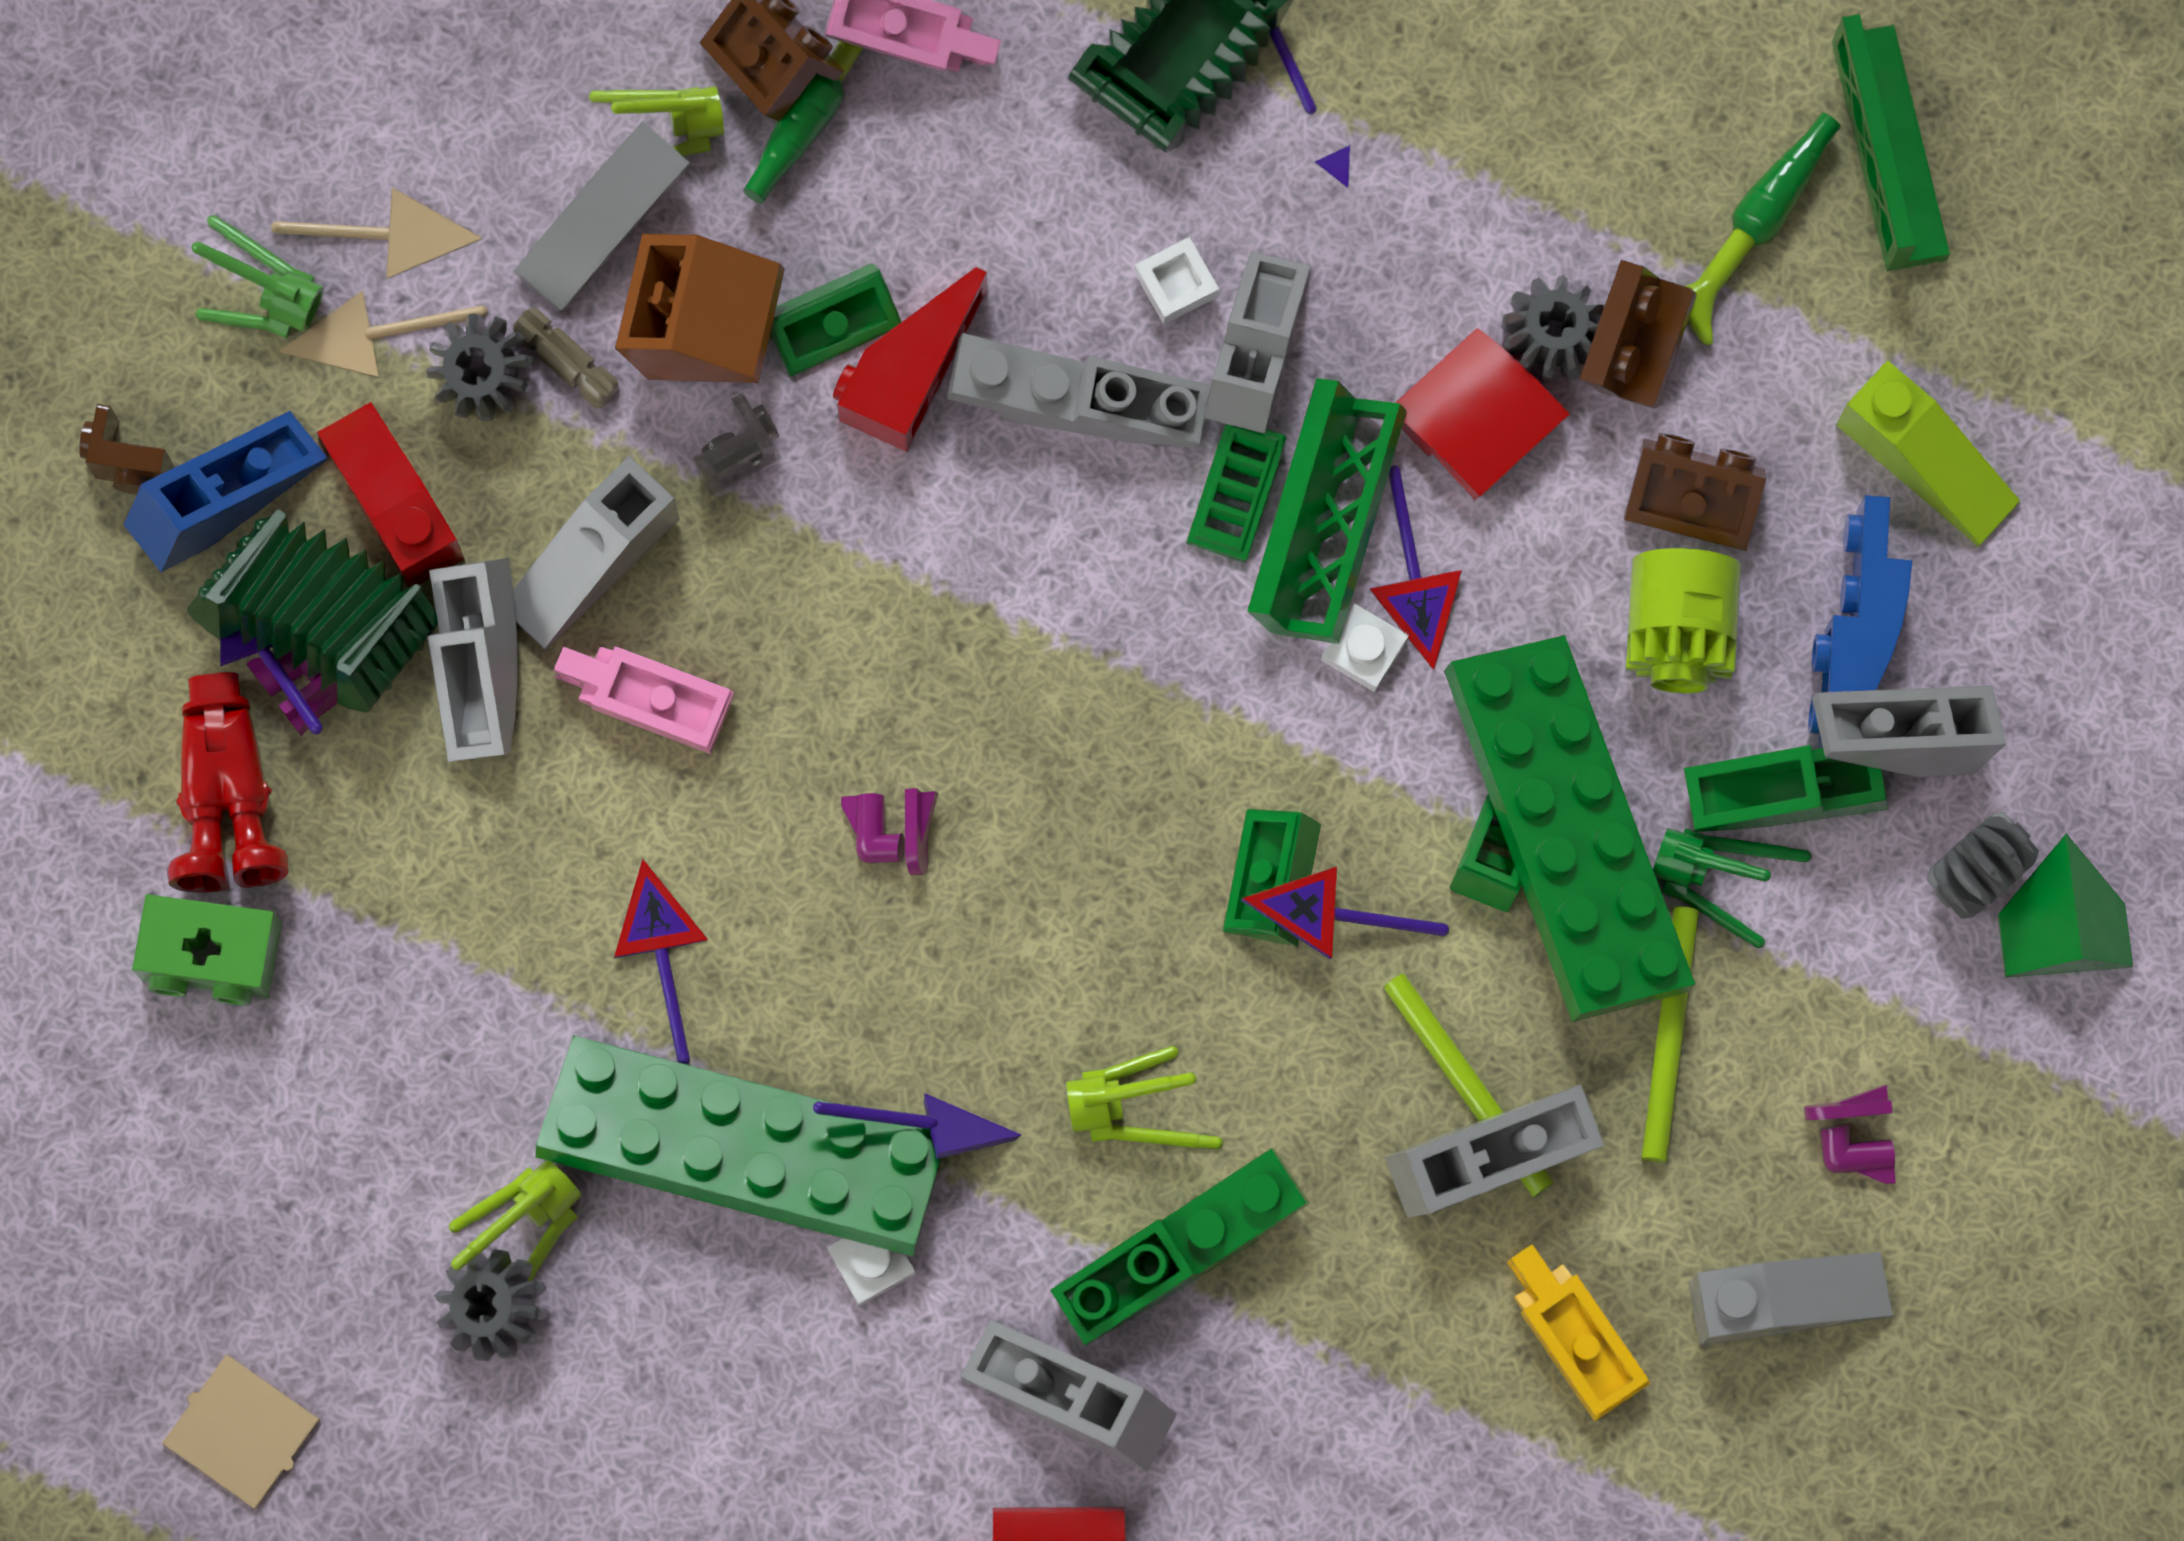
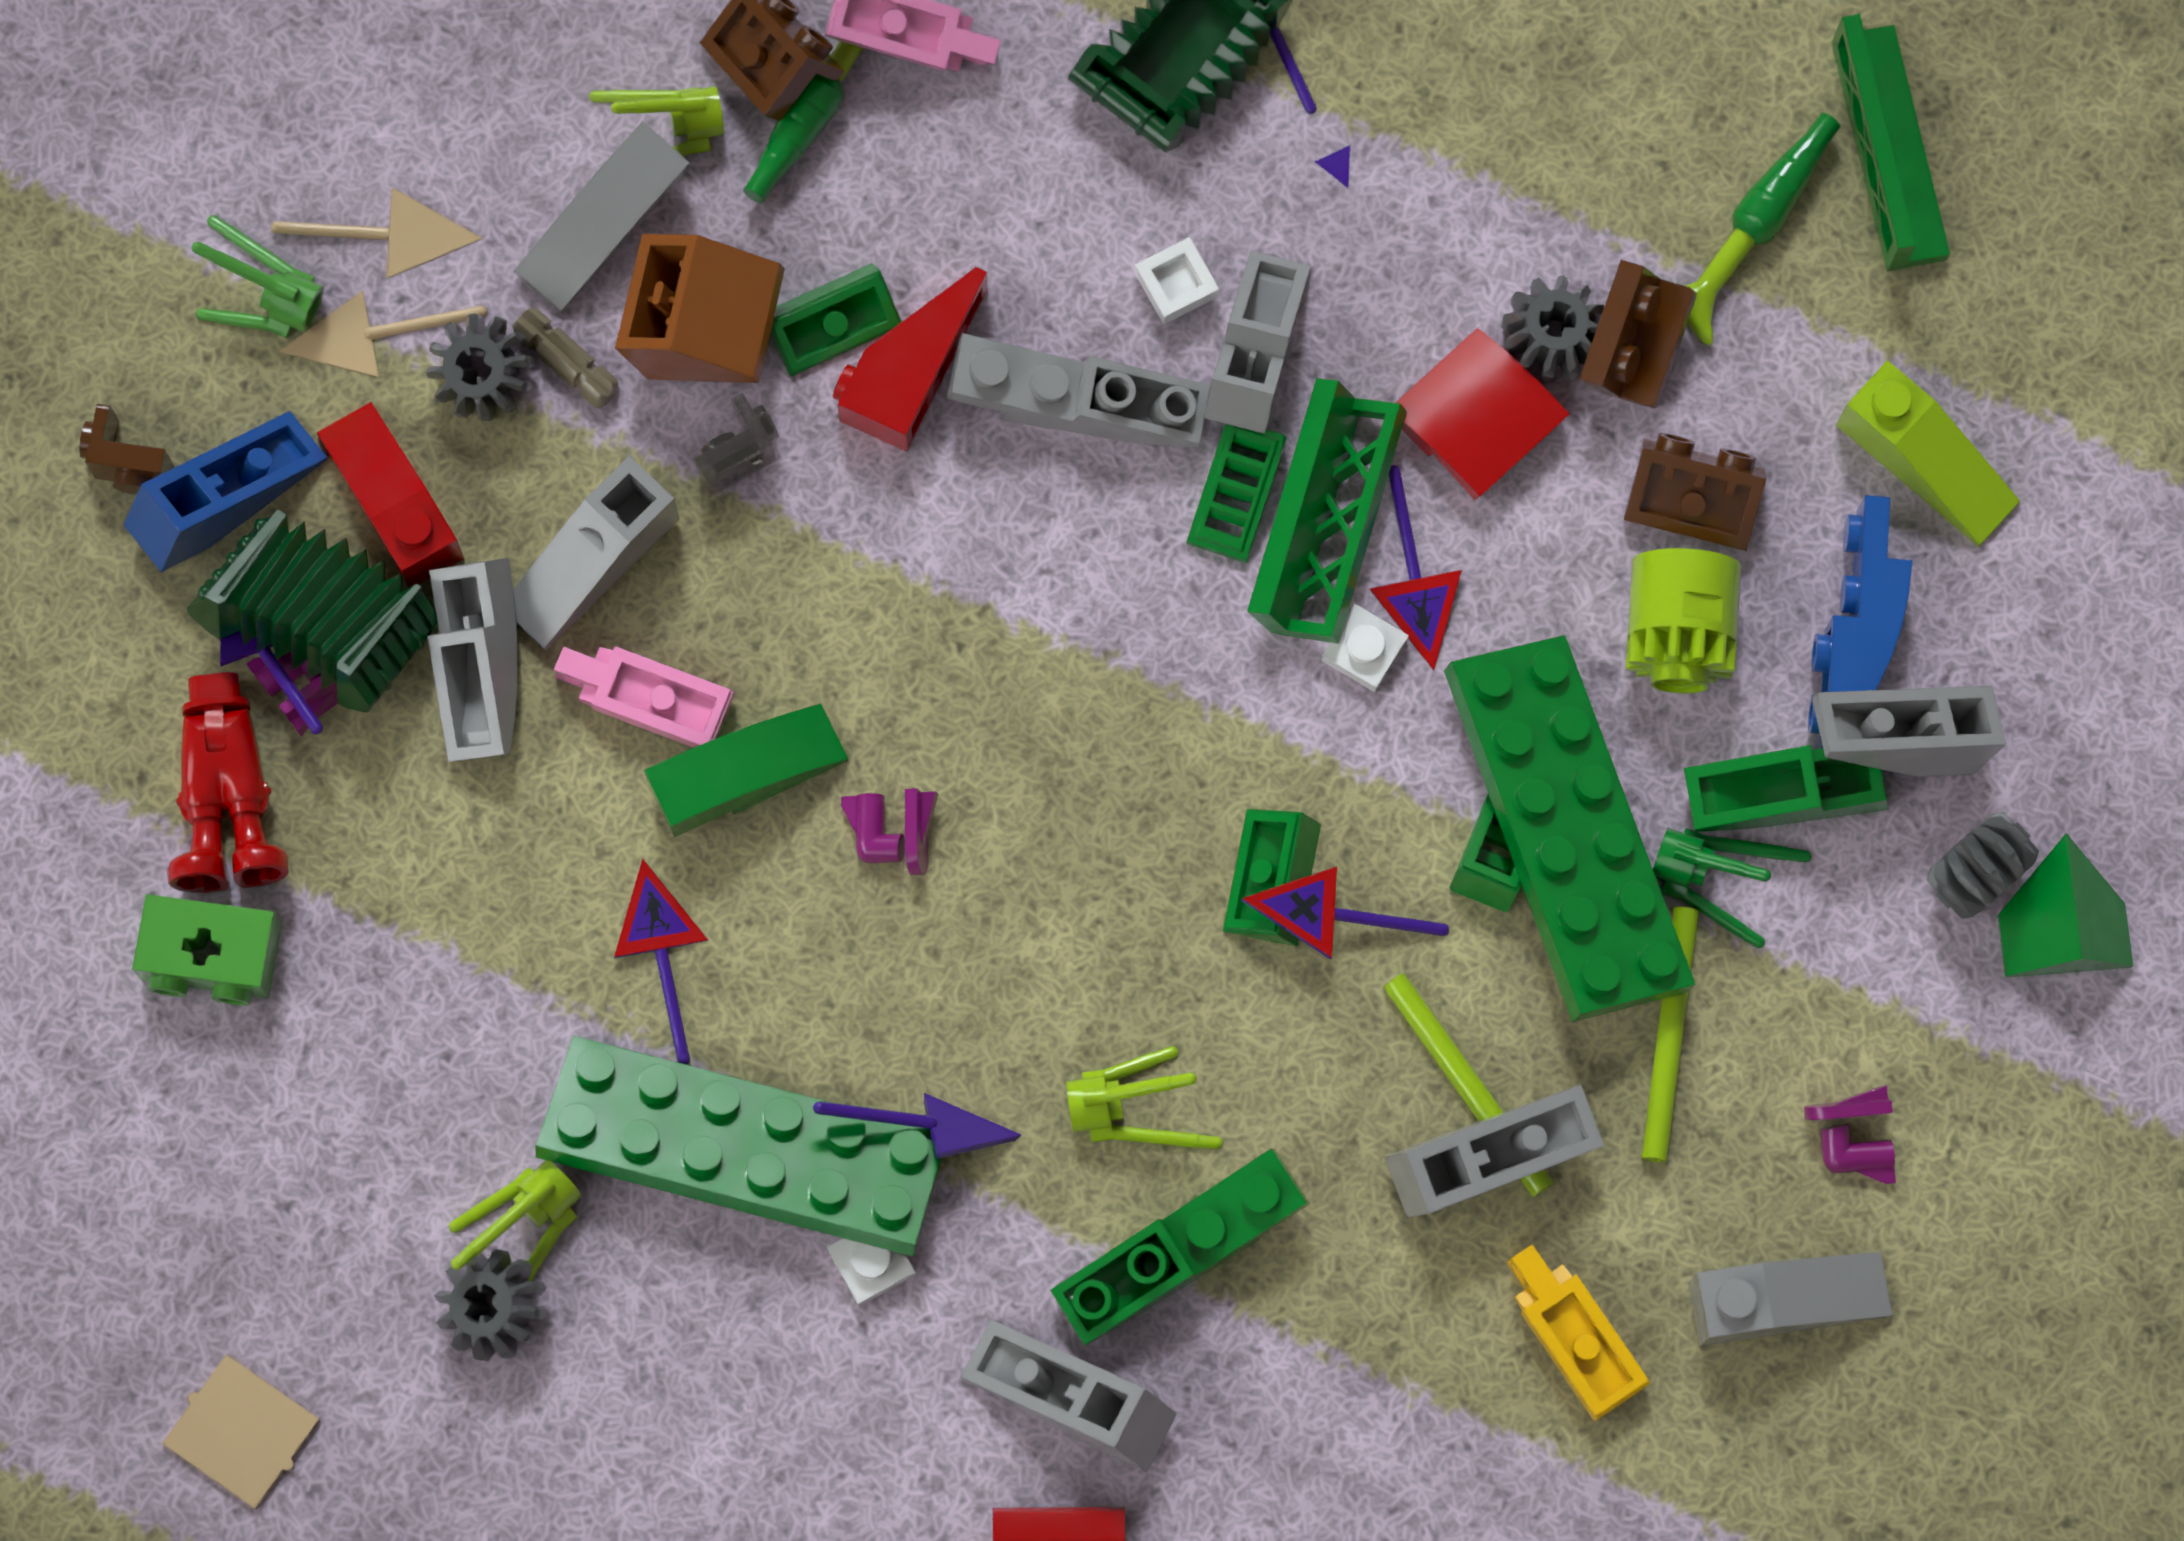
(744, 767): none -> green slope

